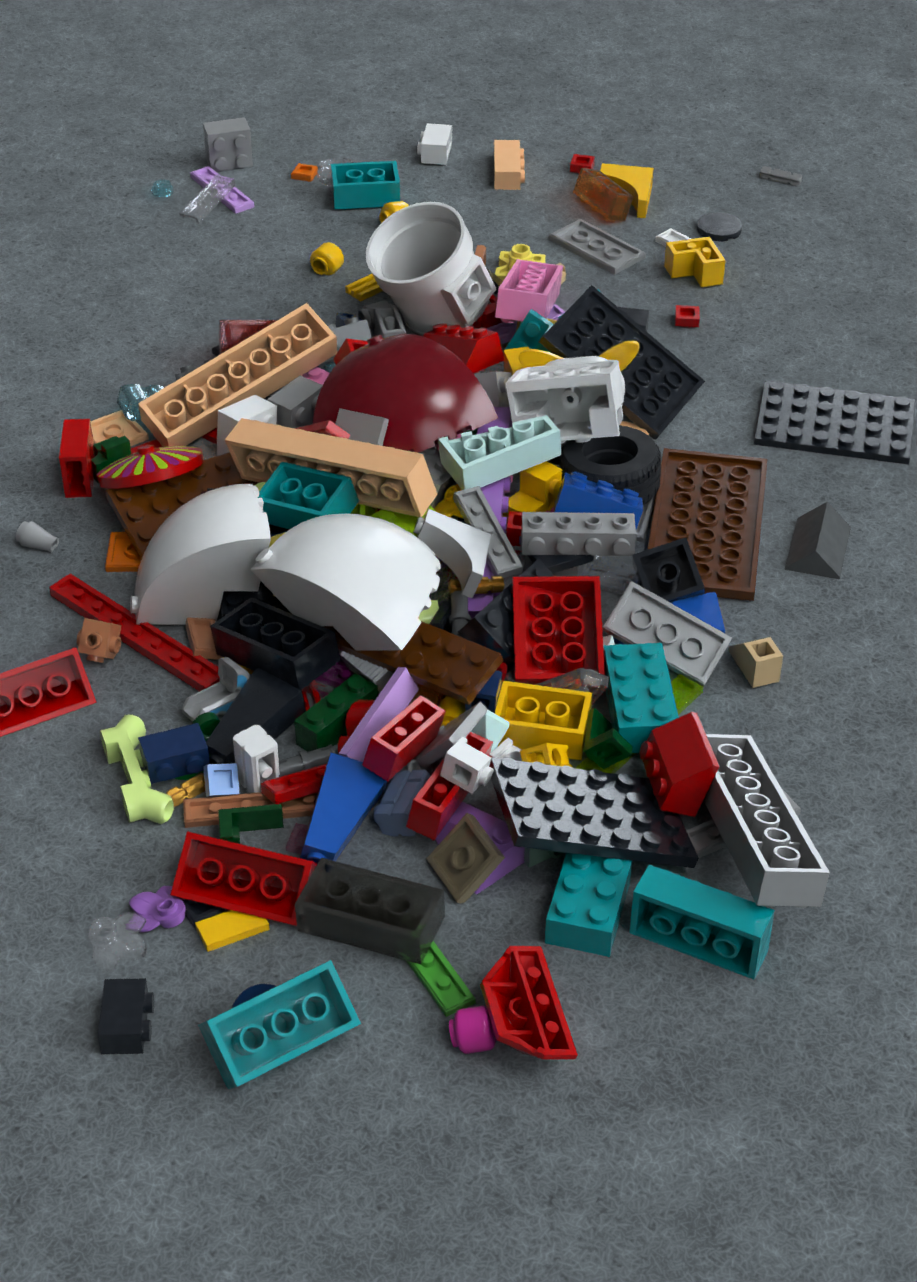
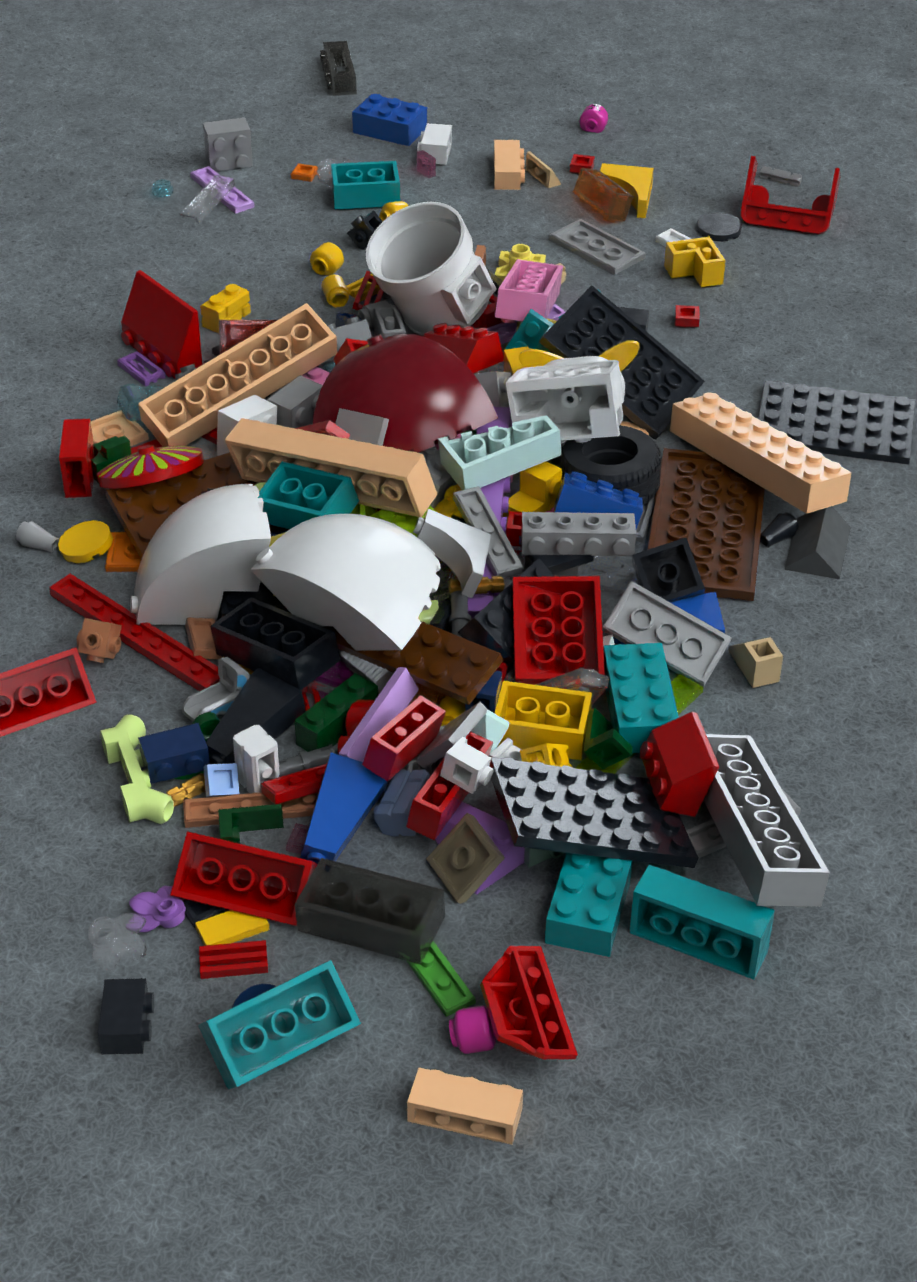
(84, 541): none -> yellow tile
(138, 370): none -> medium lavender tile
(161, 326): none -> red slope
(226, 305): none -> yellow brick
(233, 955): none -> red tile
(331, 57): none -> clear smoke brick
(335, 290): none -> yellow brick
(364, 228): none -> black brick
(367, 278): none -> red tile
(389, 119): none -> blue brick
(426, 164): none -> clear pink tile
(465, 1105): none -> light nougat brick
(541, 171): none -> tan slope
(593, 118): none -> dark pink head
(758, 212): none -> red windscreen
(760, 452): none -> light nougat brick
(780, 528): none -> black cone

